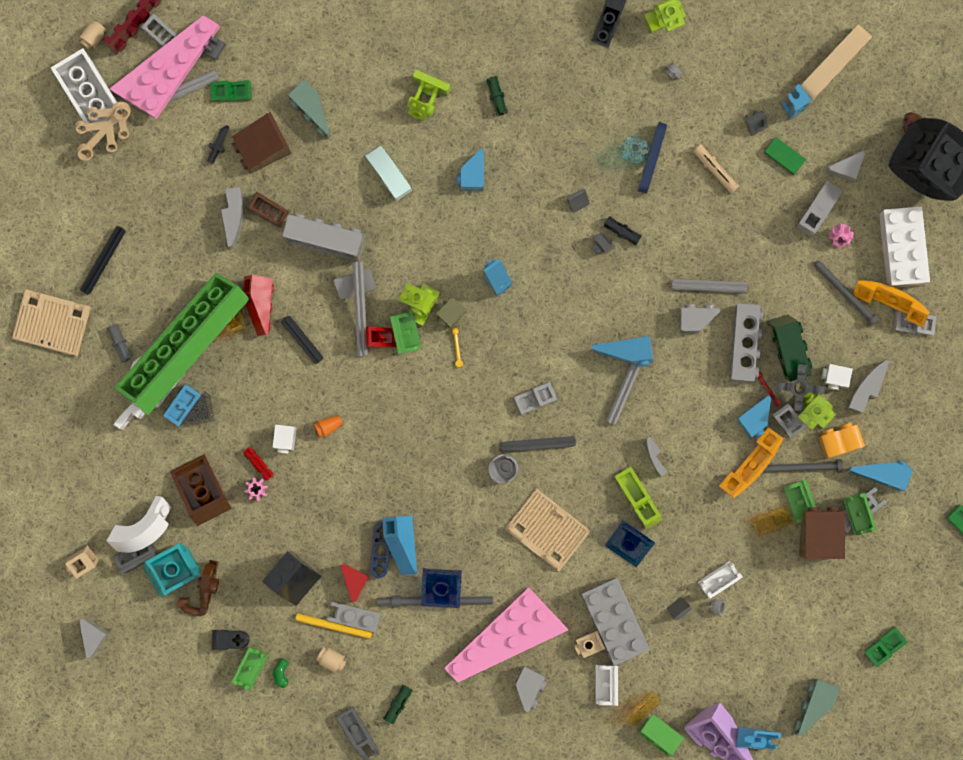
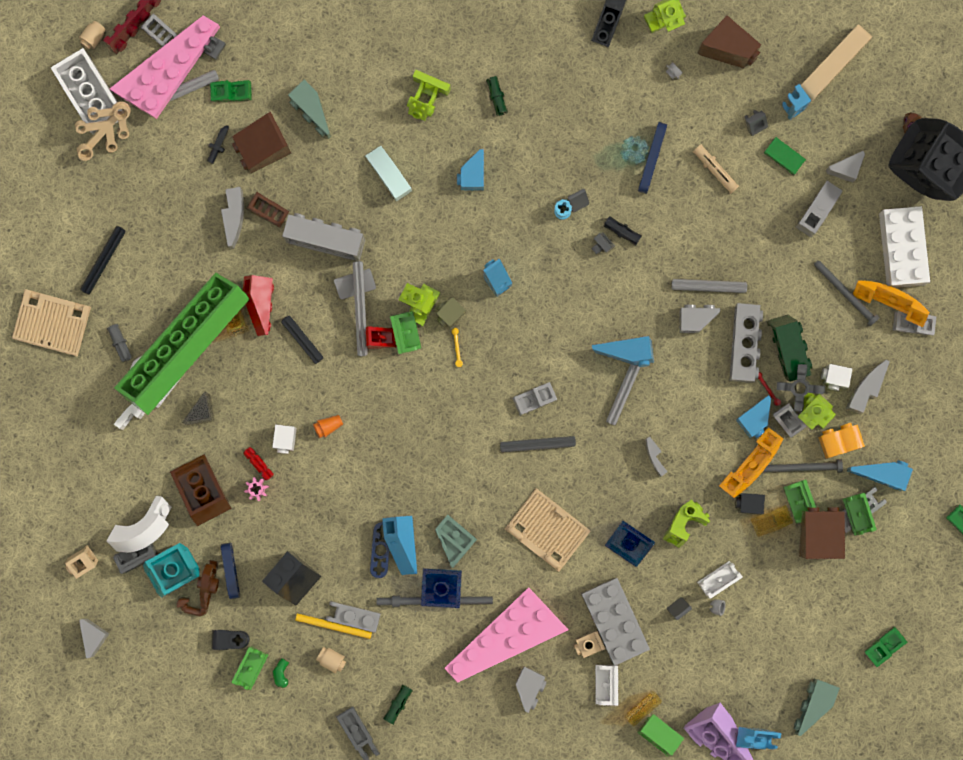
(181, 405): dark azure hinge -> none
(230, 570): none -> dark blue beam
(354, 580): red slope -> none
(454, 539): none -> sand green wing
(503, 468): light grey hair -> none
(566, 214): none -> medium azure bush
(638, 498): lime slope -> none
(676, 532): none -> lime tile
(730, 44): none -> reddish brown slope
(750, 503): none -> black brick
(841, 235): bright pink gear -> none

